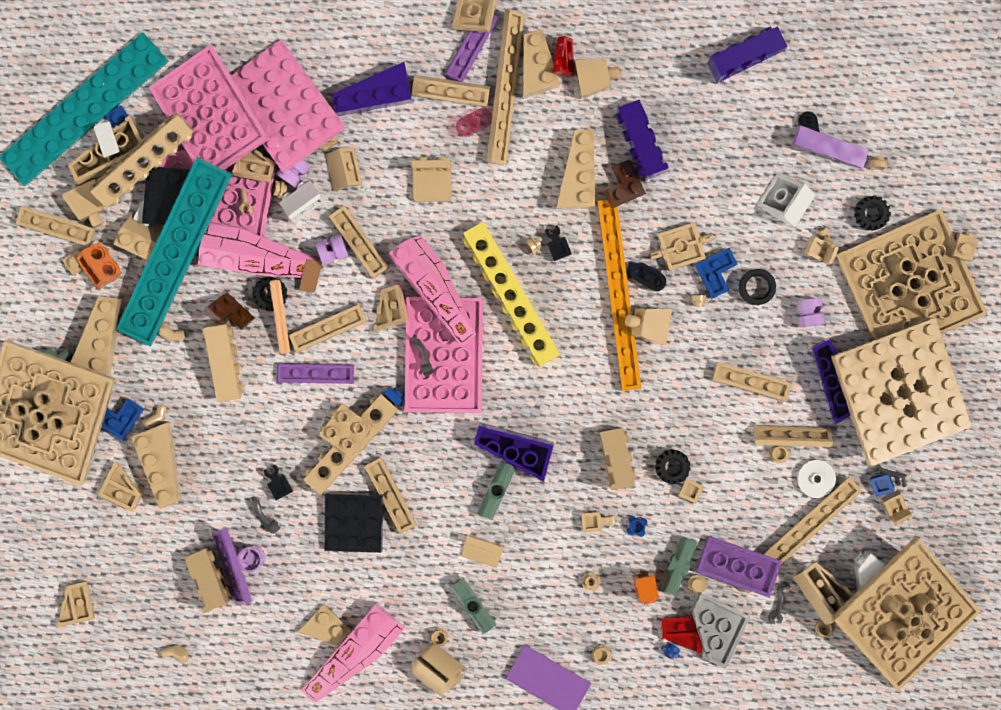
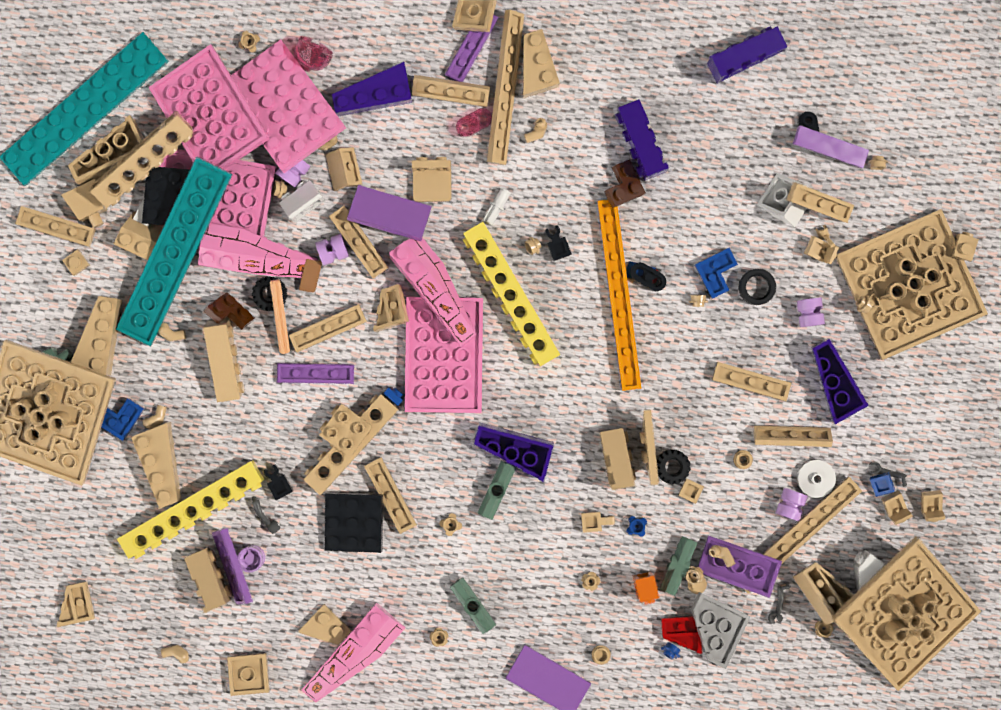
(95, 267): orange brick -> none
(106, 139): white sticker -> none
(117, 116): blue plate -> none
(120, 488): tan wing -> none
(129, 541): none -> light yellow brick
(245, 205): tan hand -> none
(248, 674): none -> tan plate
(250, 46): none -> tan plate
(254, 167): tan wing -> none
(311, 55): none -> clear pink cylinder
(389, 213): none -> medium lavender tile
(427, 368): dark grey piece -> none
(437, 669): tan cylinder -> none
(451, 519): none -> tan plate
(482, 551): tan panel -> none
(496, 206): none -> white axle
(538, 132): none -> tan arm
(564, 57): red wing -> none
(579, 175): tan wedge -> none
(594, 76): tan torso -> none
(649, 455): none -> tan wing
(650, 324): tan torso -> none
(681, 246): tan plate -> none
(694, 579): none -> tan plate
(722, 553): none -> tan arm
(749, 459): none -> tan plate
(779, 454): tan plate -> none
(791, 504): none -> lavender wheel
(820, 202): none -> tan plate
(864, 304): none -> tan plate
(883, 213): black tyre -> none
(931, 409): tan plate -> none
(932, 505): none -> tan bracket

